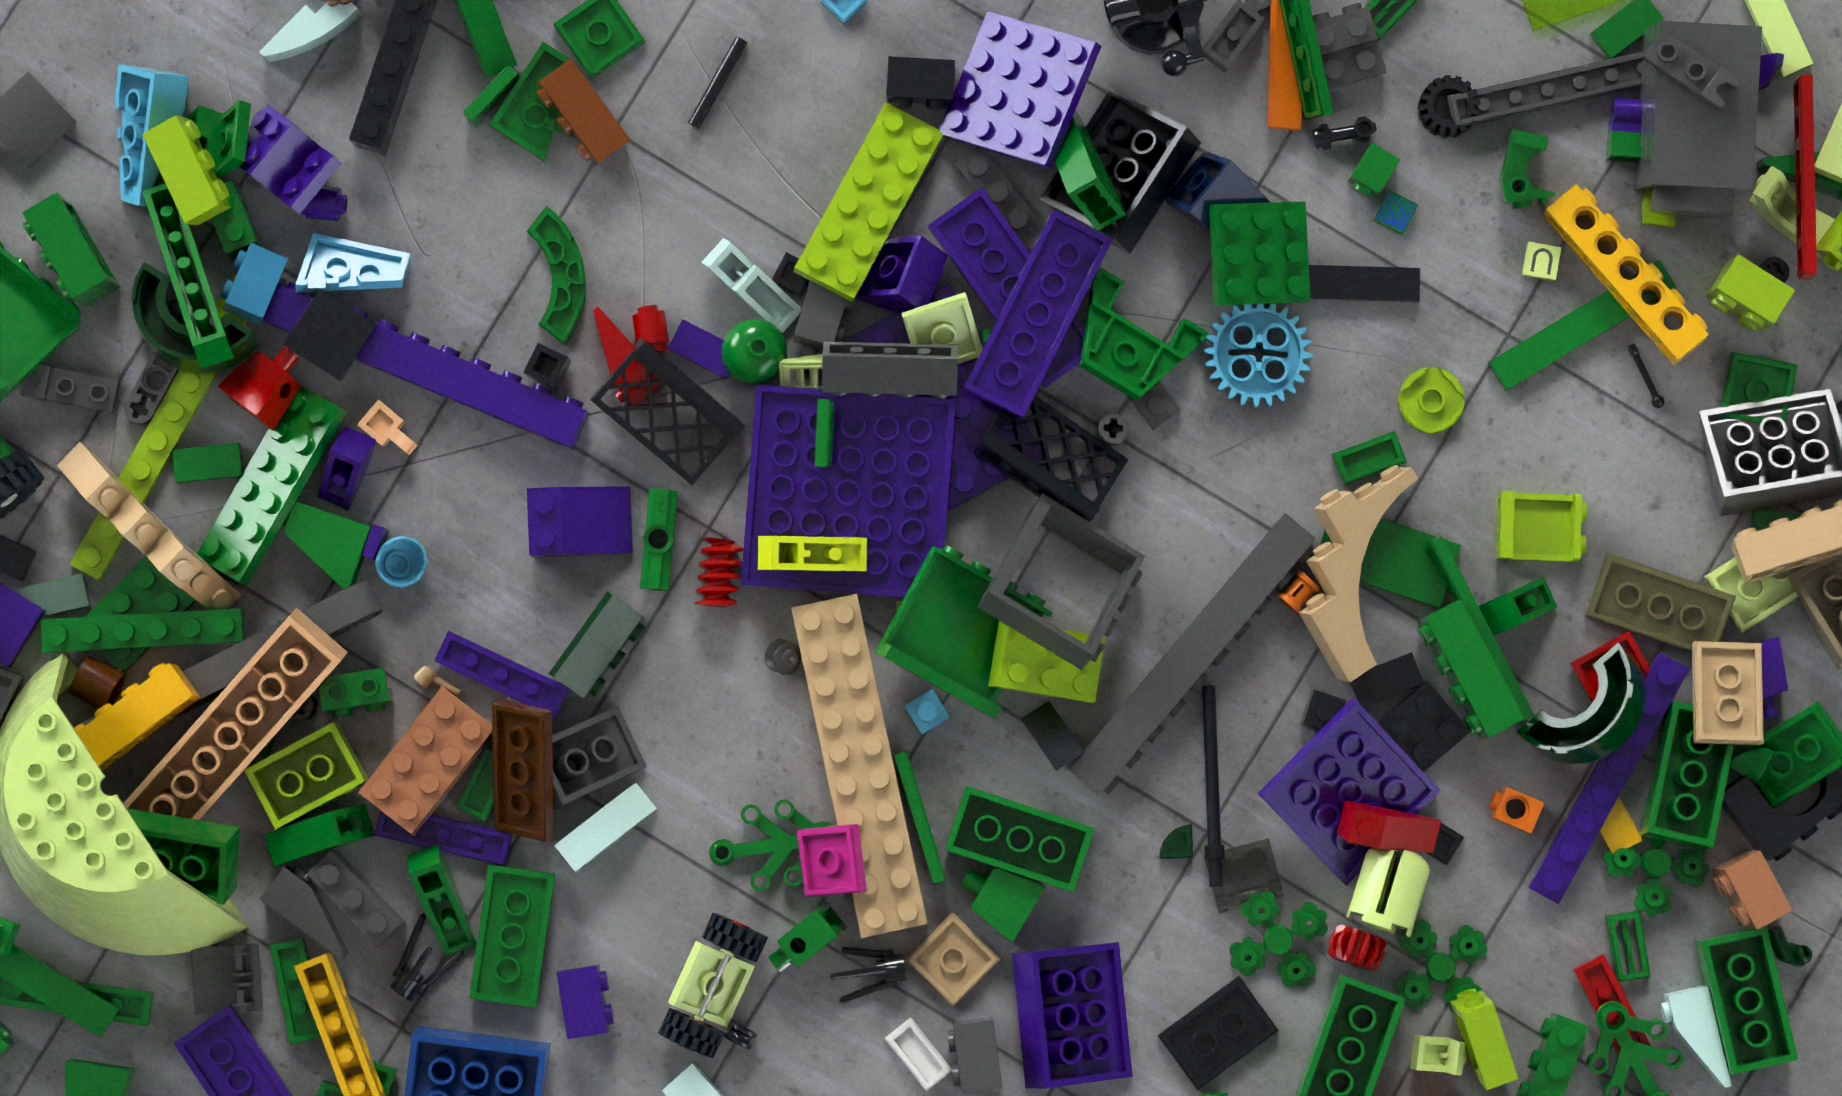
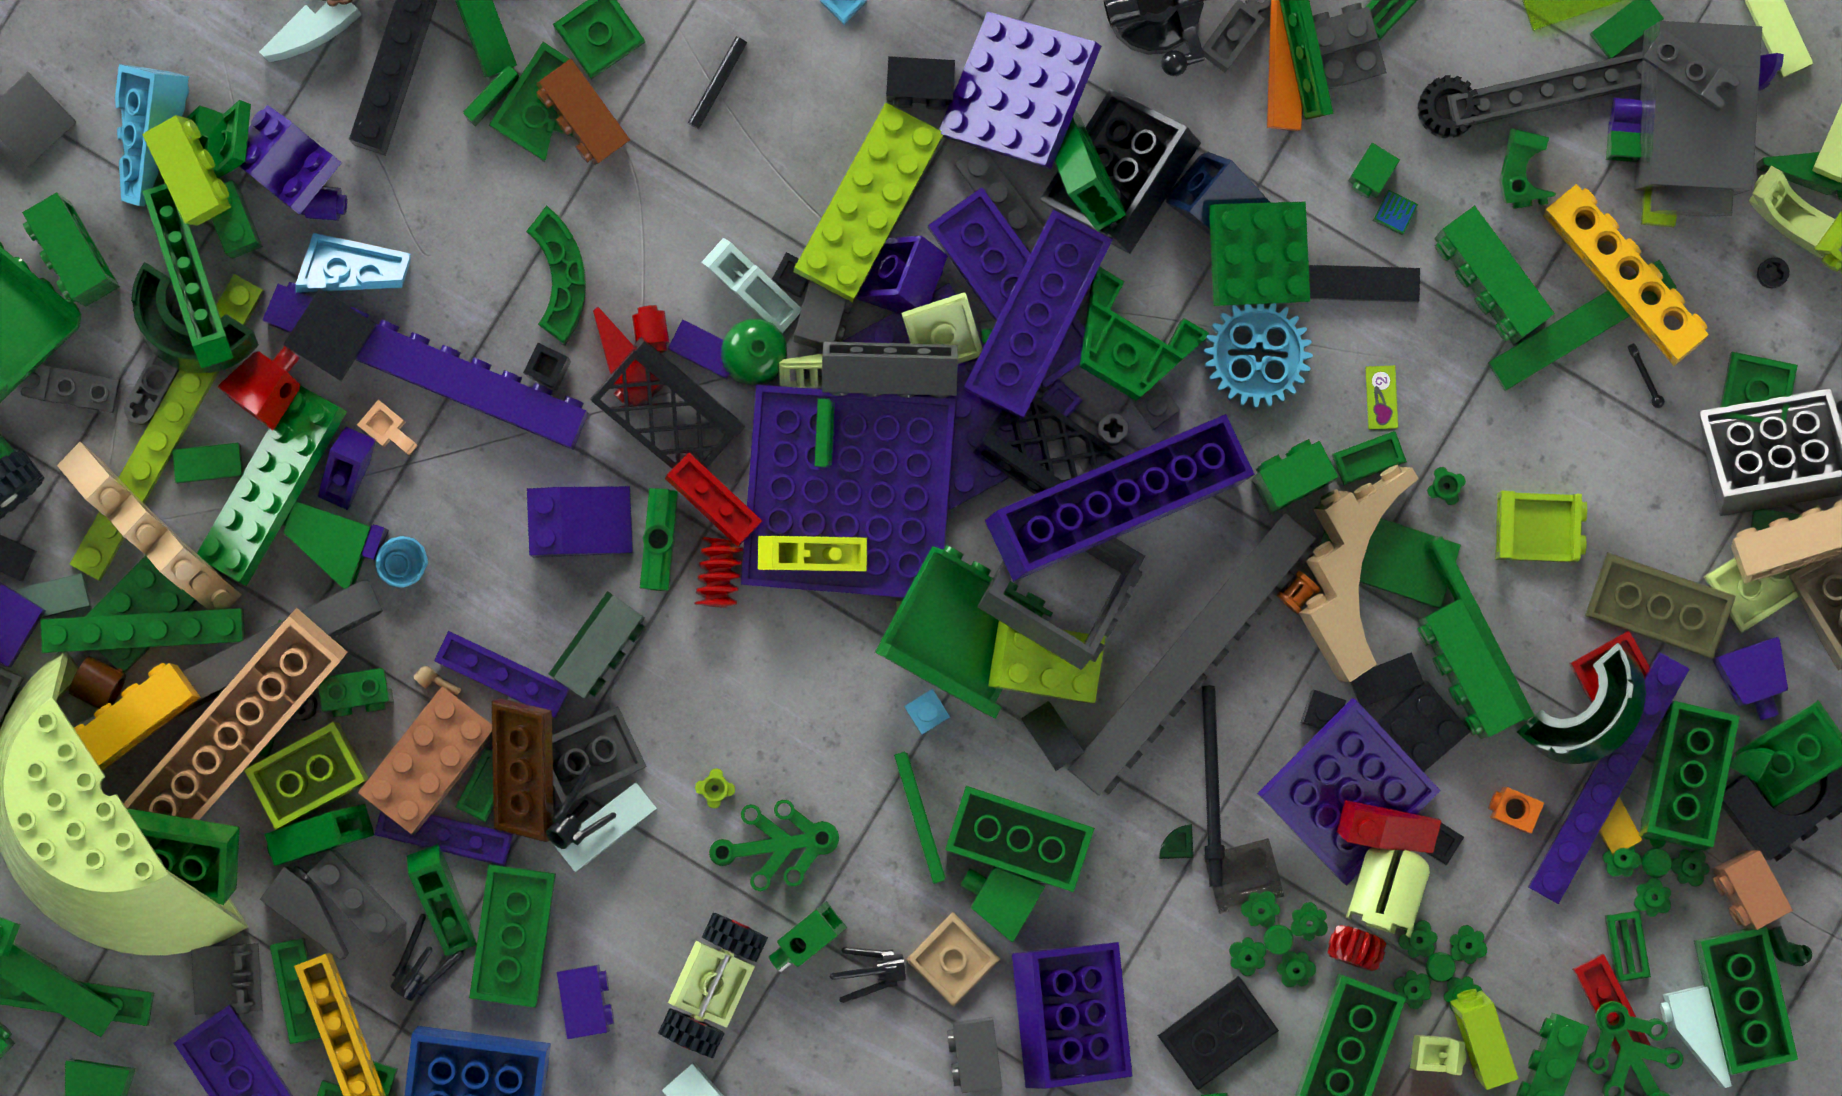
(254, 283): dark azure brick -> none
(567, 826): none -> black plant
(713, 499): none -> red plate
(724, 788): none -> lime plate
(740, 1035): black bush -> none
(782, 657): dark grey wheel -> none
(831, 860): dark pink tile -> none
(859, 760): tan brick -> none
(918, 1054): white tile -> none
(1062, 398): none -> dark purple tile
(1119, 497): none -> dark purple brick
(1294, 477): none -> green brick
(1360, 131): black bar -> none
(1381, 397): none -> lime sticker
(1431, 400): lime tile -> none
(1455, 482): none -> green plate
(1493, 276): none -> green brick
(1518, 606): green slope -> none
(1541, 261): yellowish green tile -> none
(1727, 693): tan tile -> none
(1749, 294): lime brick -> none
(1805, 177): red tile -> none

